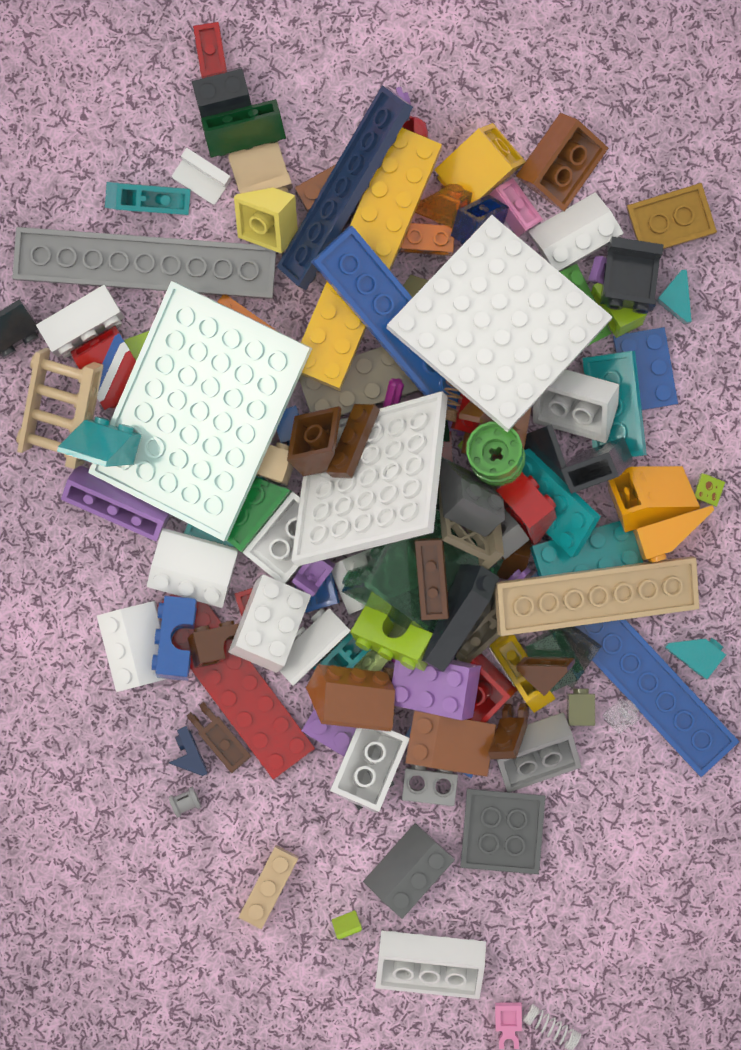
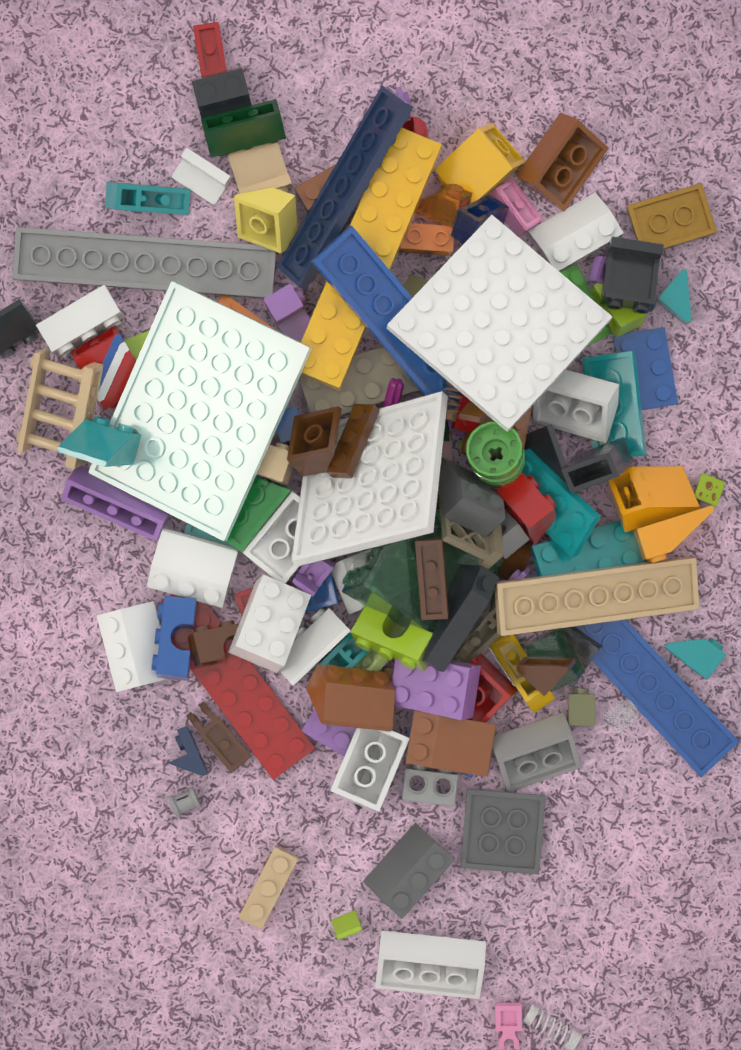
(288, 311): none -> medium lavender brick
(509, 733): reddish brown hinge -> none

